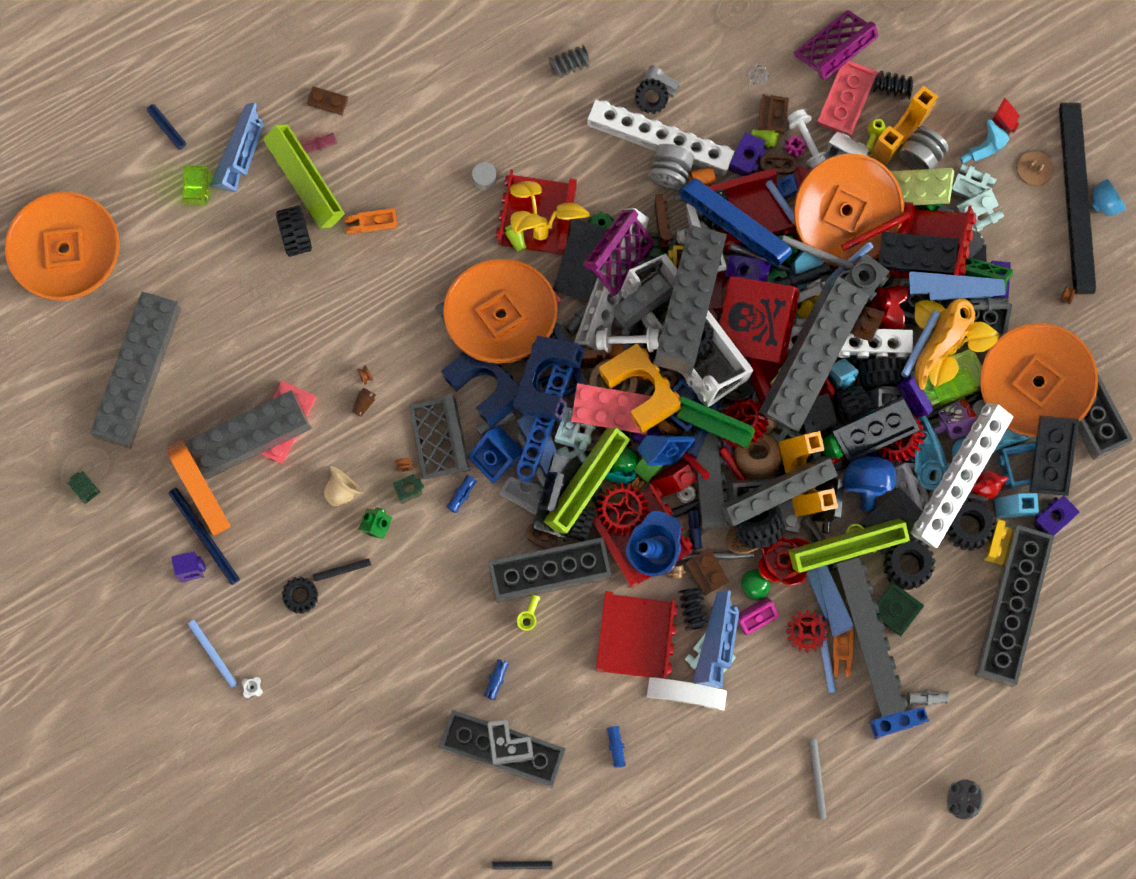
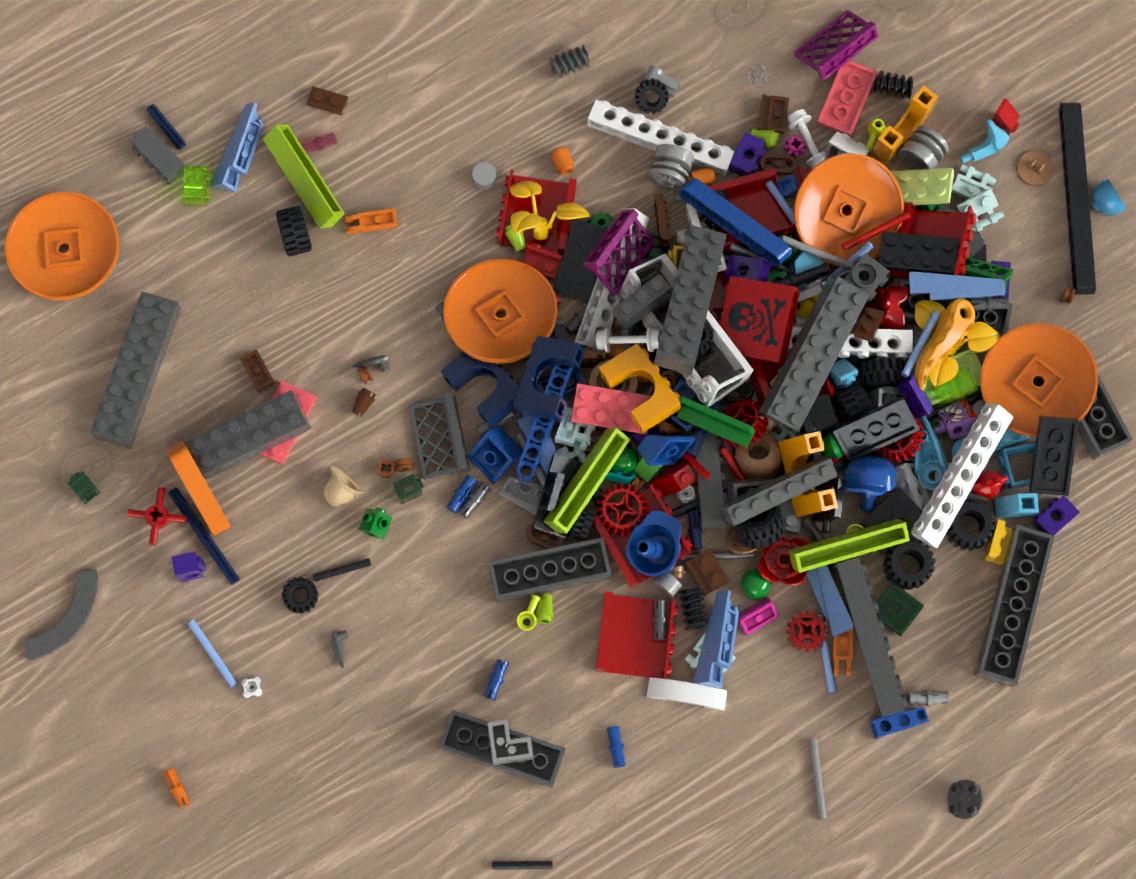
(73, 620): none -> dark grey tile
(157, 155): none -> dark grey brick
(161, 521): none -> red bar
(176, 787): none -> orange axle
(257, 370): none -> reddish brown plate
(336, 638): none -> dark grey bar
(381, 360): none -> dark grey bar
(388, 463): none -> dark orange bush
(475, 500): none -> flat silver pin
(542, 260): none -> red bracket
(544, 611): none -> lime cone
(563, 160): none -> orange brick
(659, 620): none -> dark grey pin
(668, 584): none -> light grey piece

